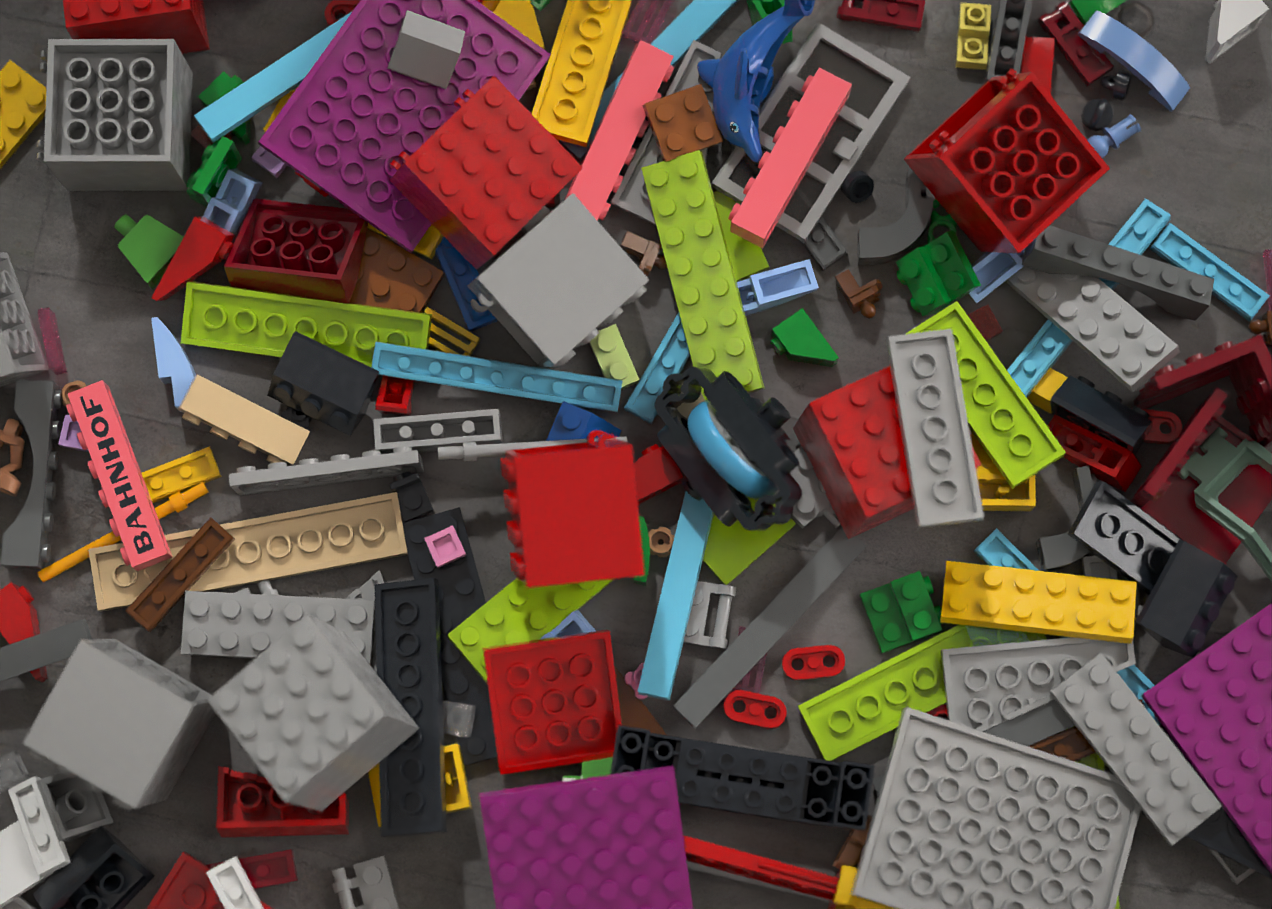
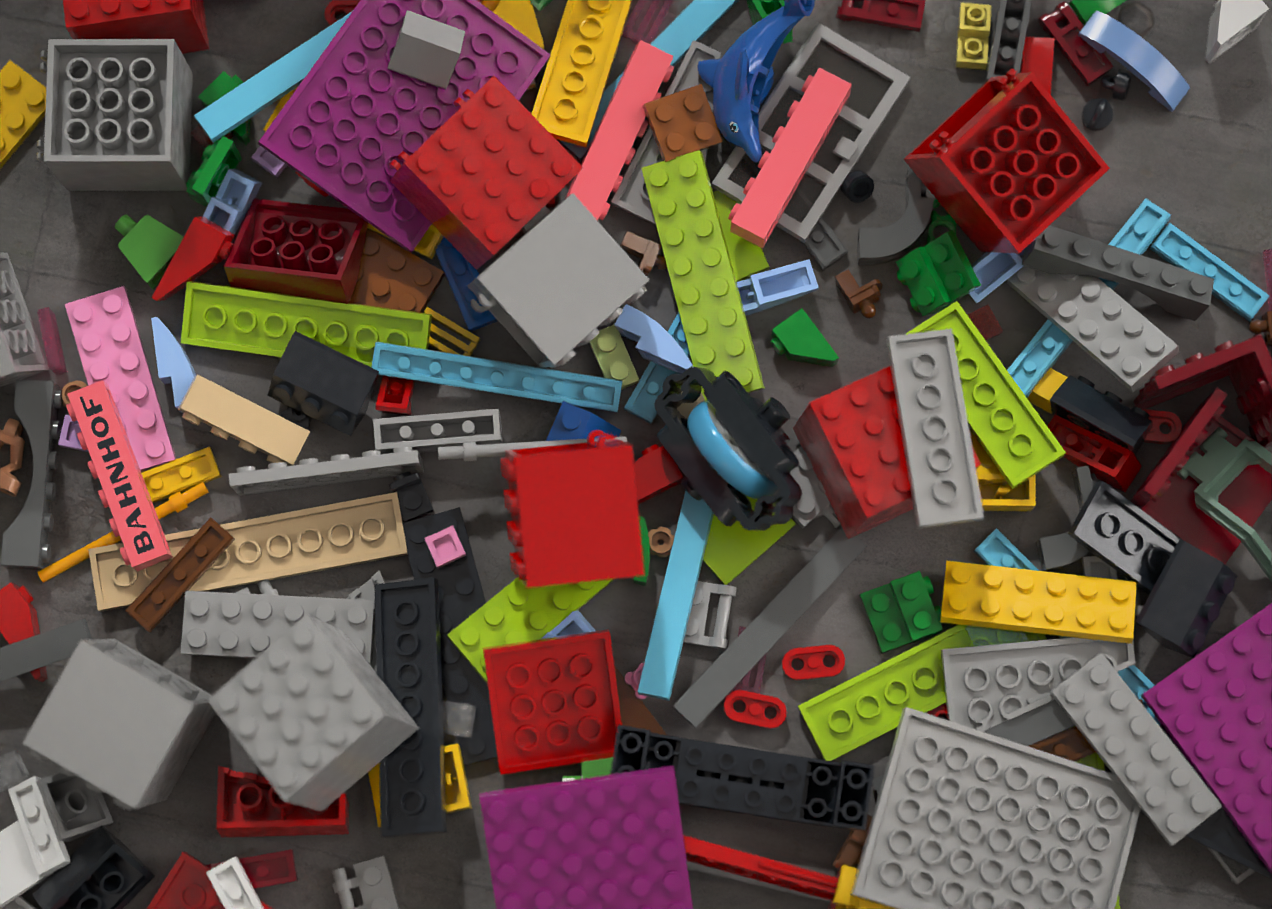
(114, 353): none -> bright pink plate
(653, 340): none -> light blue slope
(1114, 135): medium blue pin -> none

